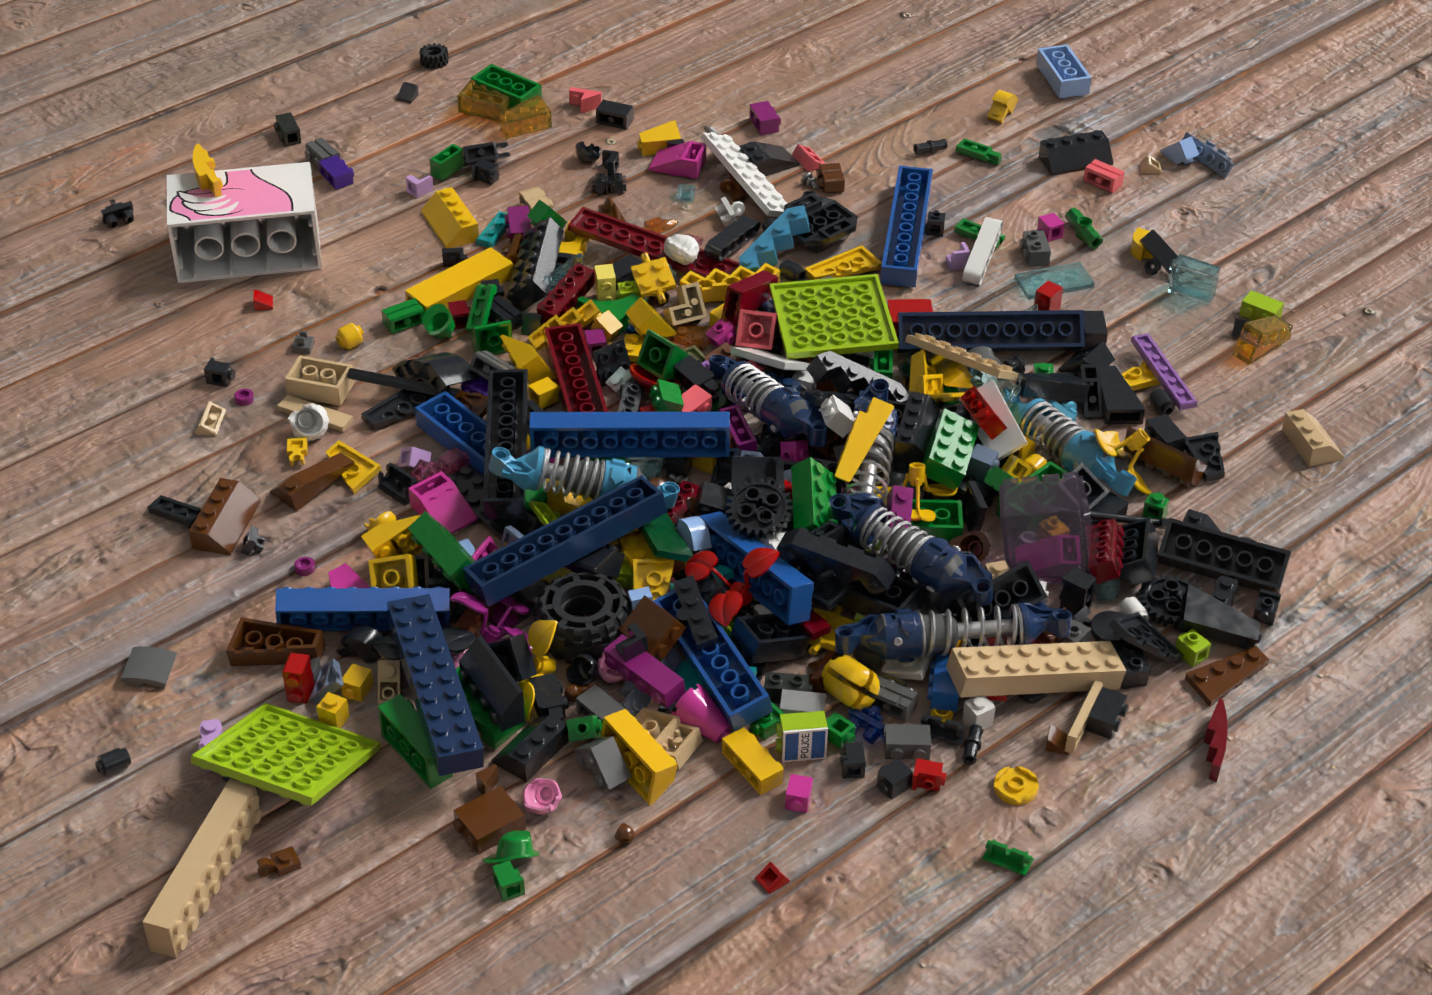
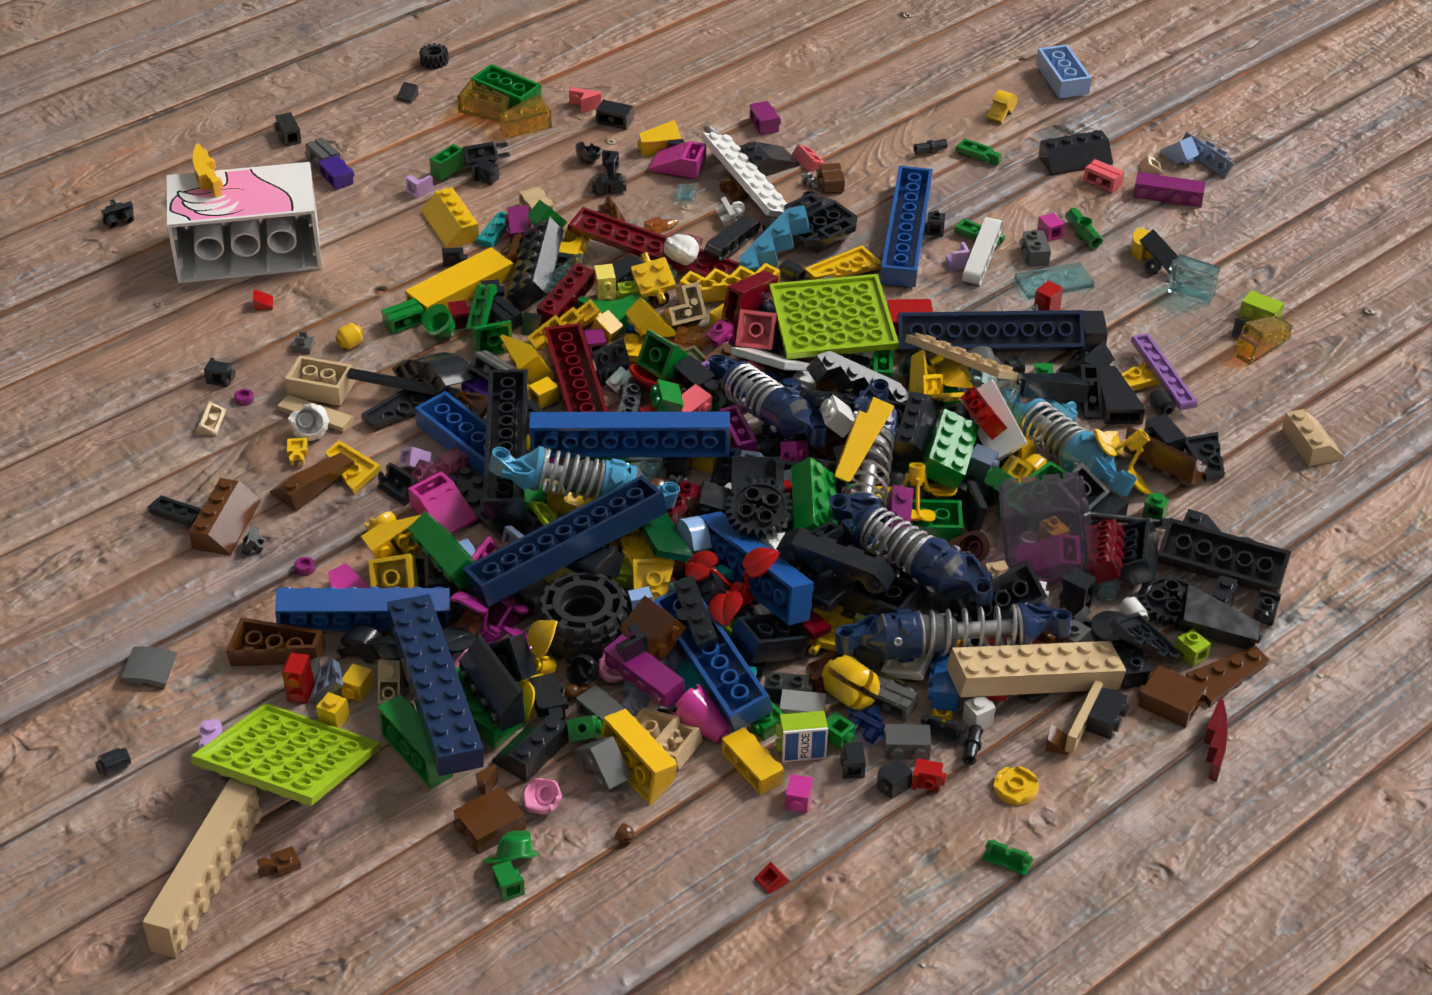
(1169, 189): none -> magenta brick
(1171, 696): none -> reddish brown brick

